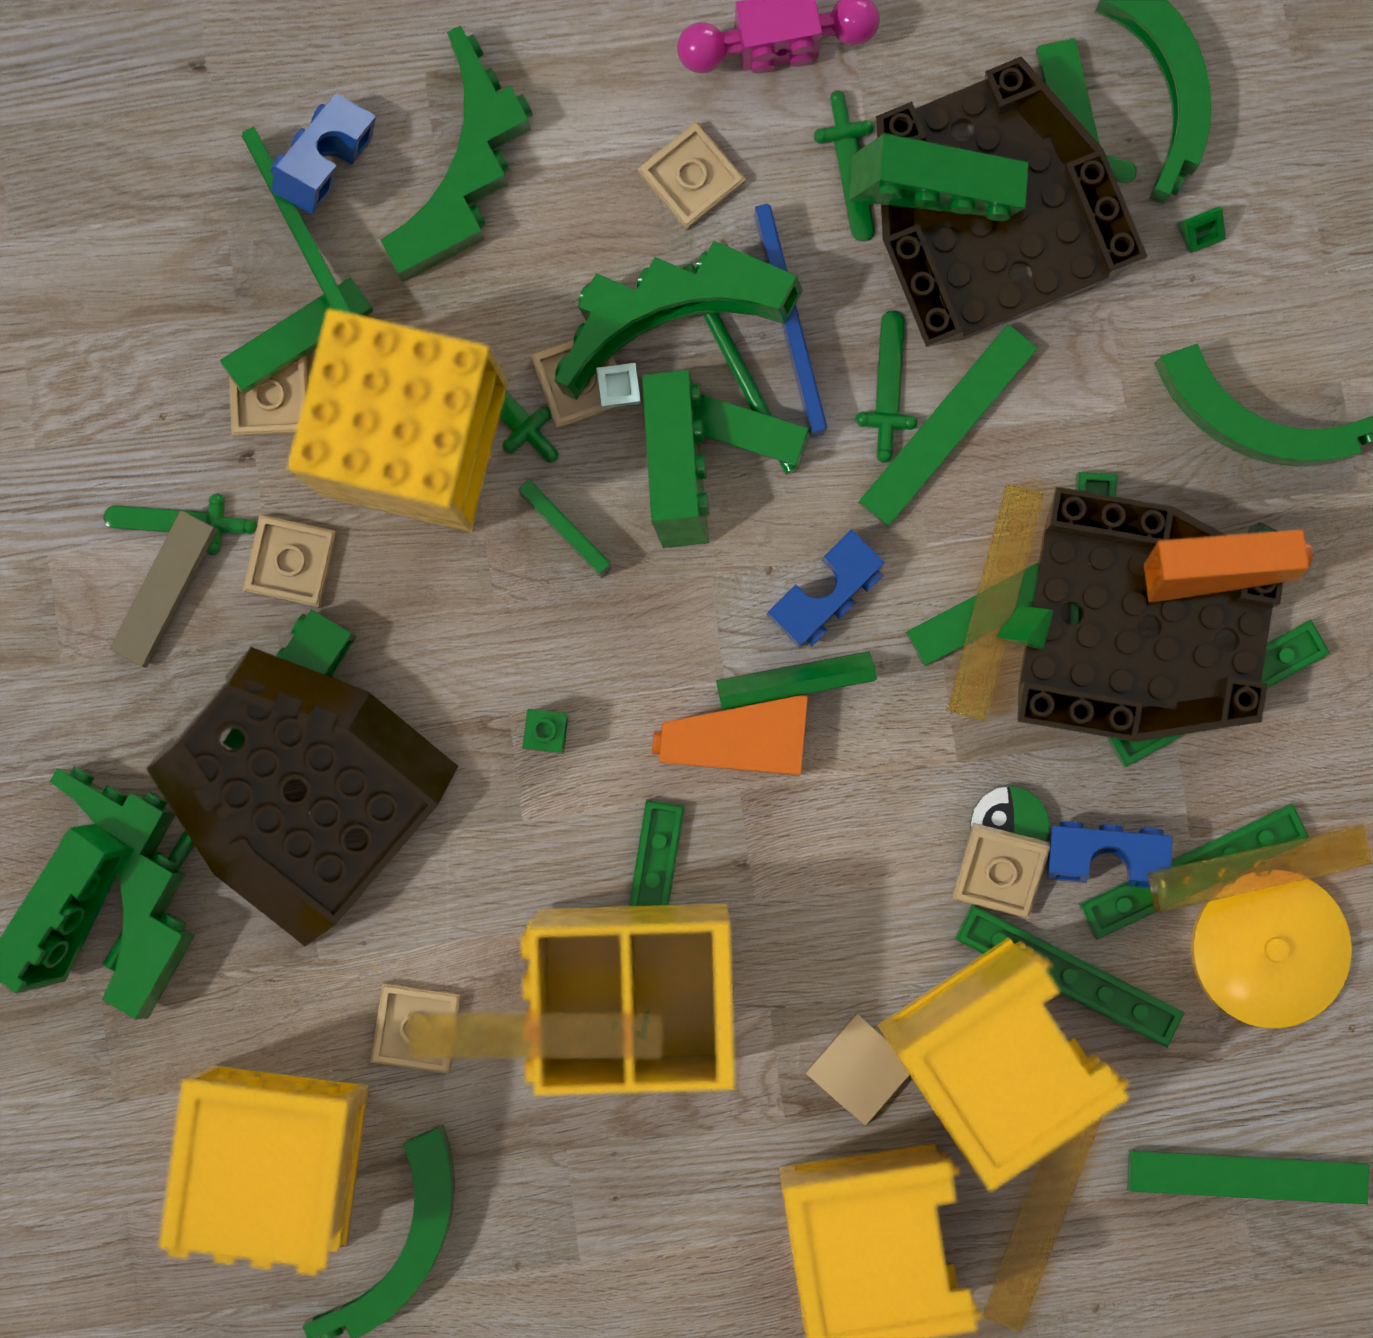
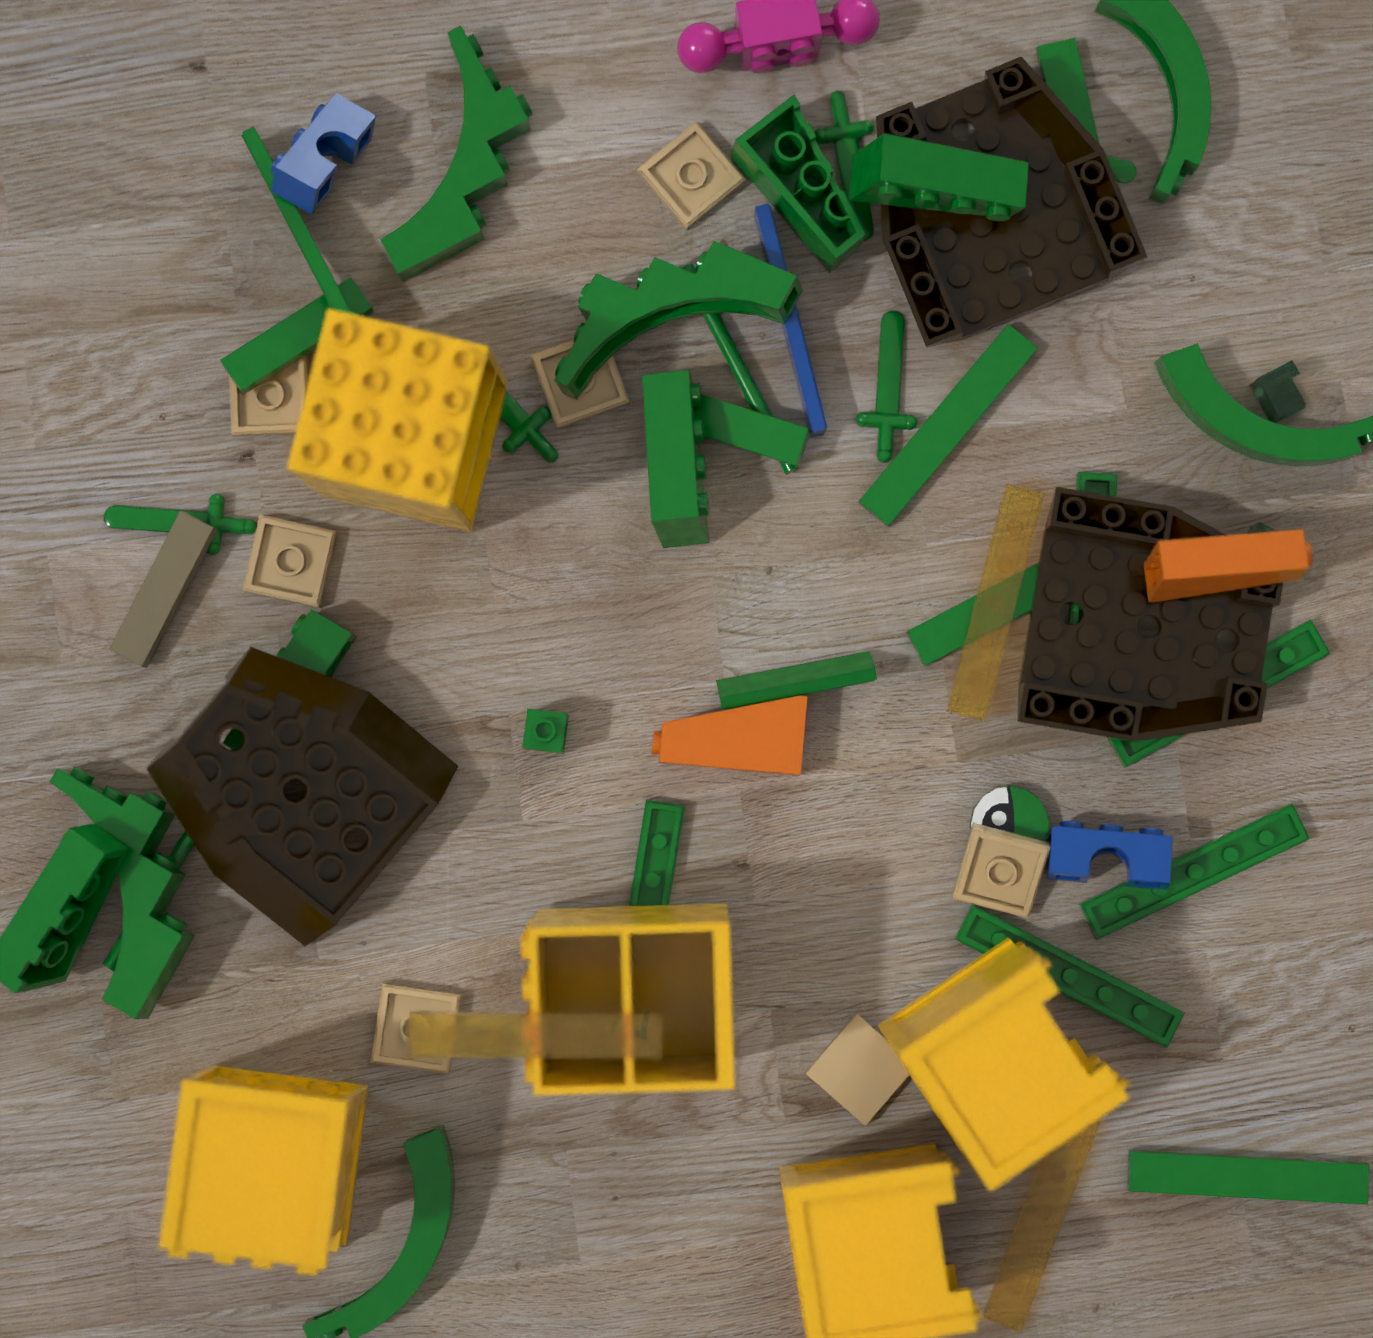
(565, 528): green tile -> none
(618, 385): light aqua plate -> none
(799, 183): none -> green wedge
(853, 566): blue arch -> none
(1027, 627): green slope -> none
(1203, 229): green slope -> none
(1259, 868): clear yellow tile -> none
(1272, 953): yellow dish -> none
(1278, 392): none -> clear green panel

